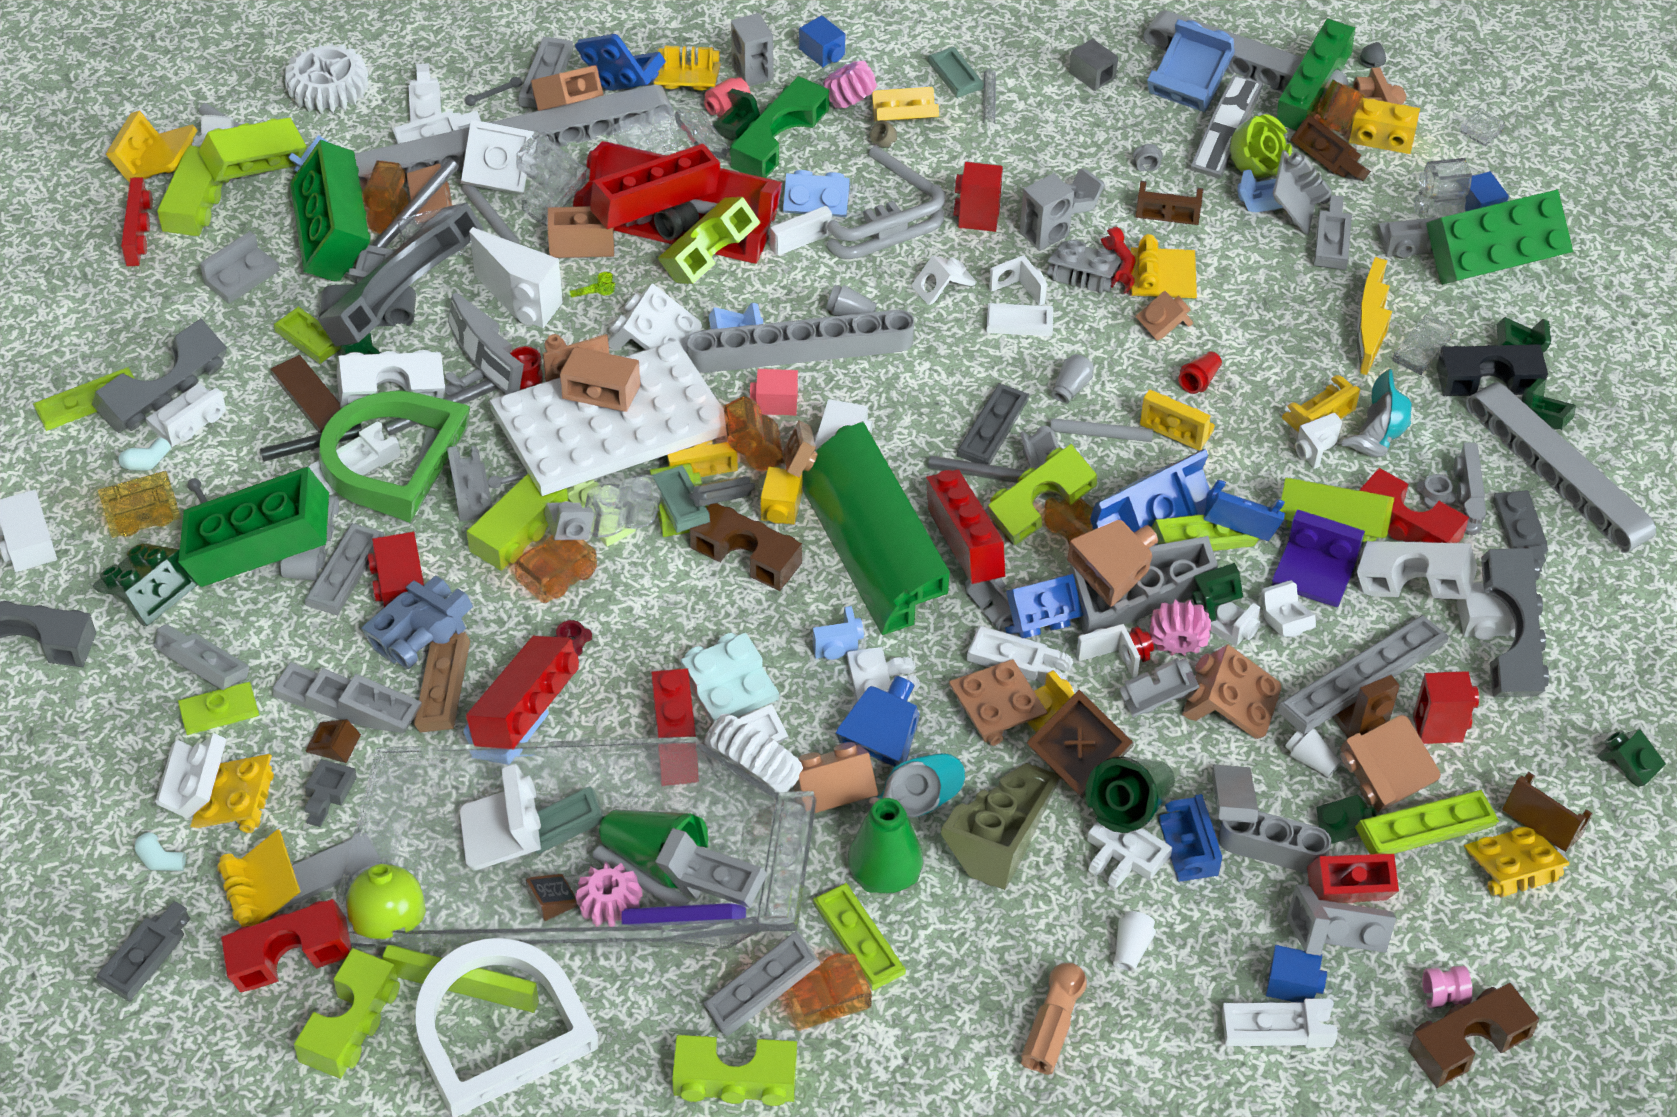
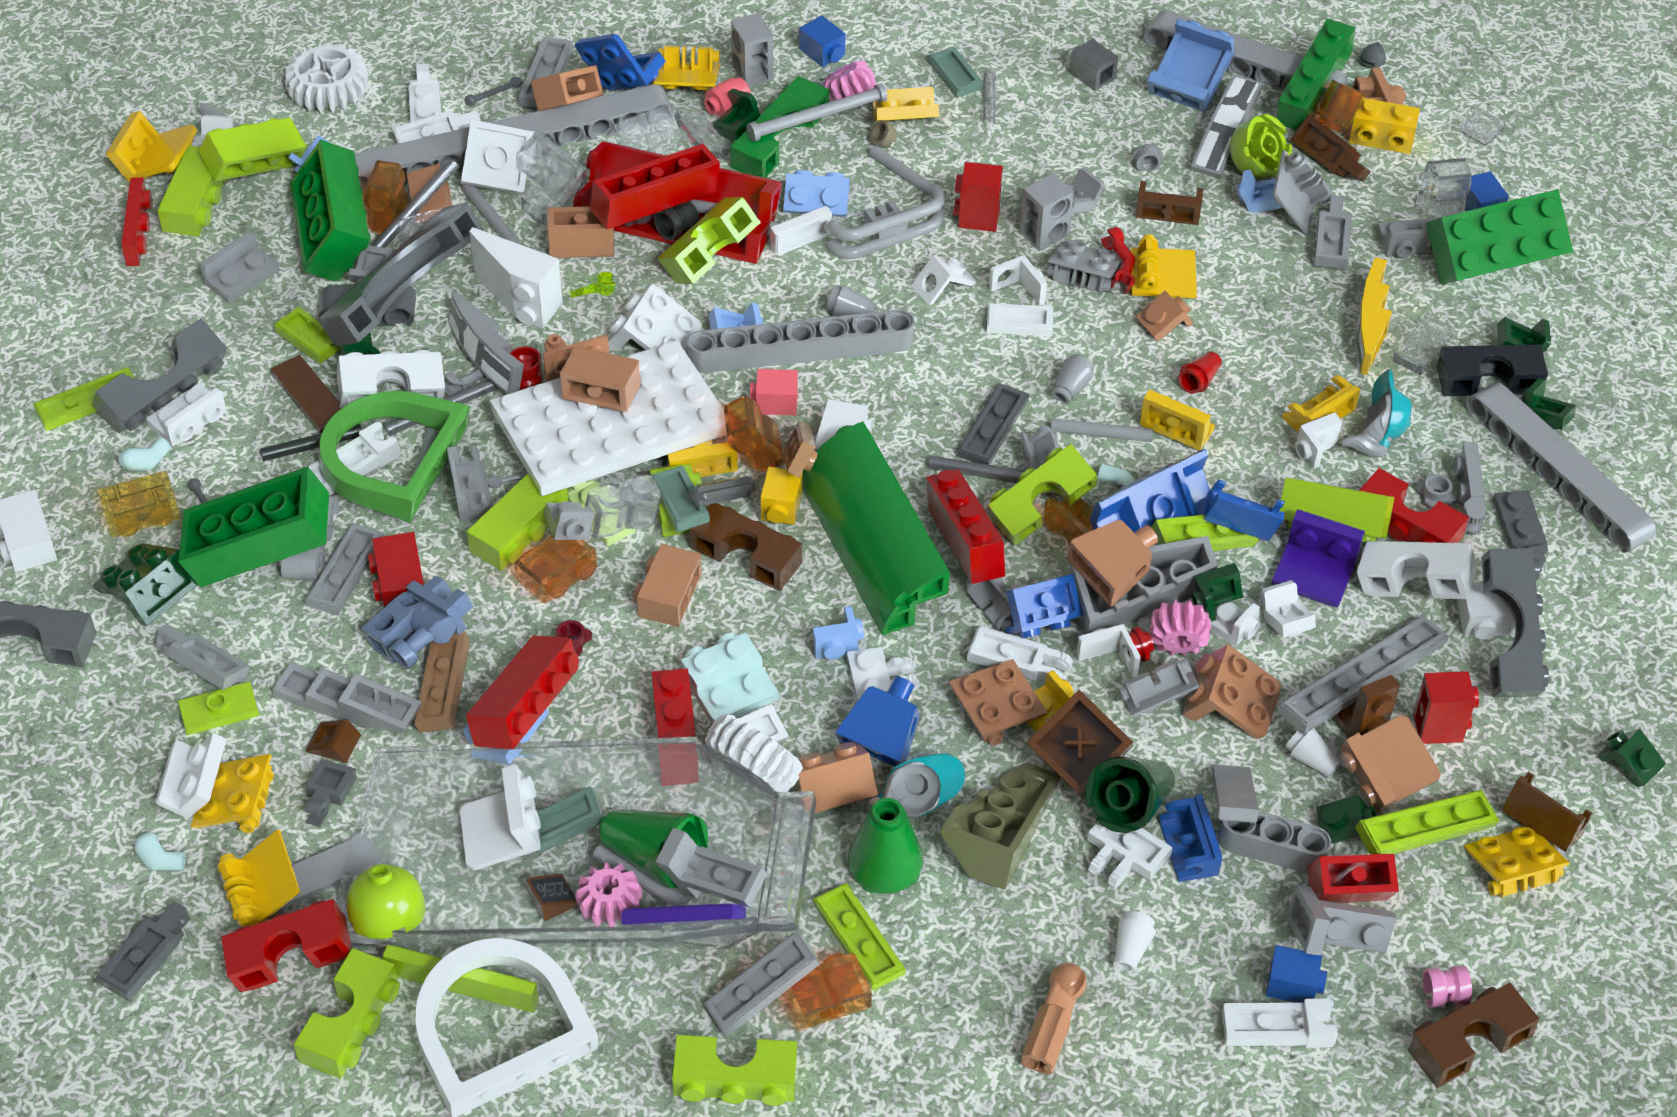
(668, 585): none -> nougat brick
(756, 130): none -> light grey bar
(1115, 476): none -> light aqua arm

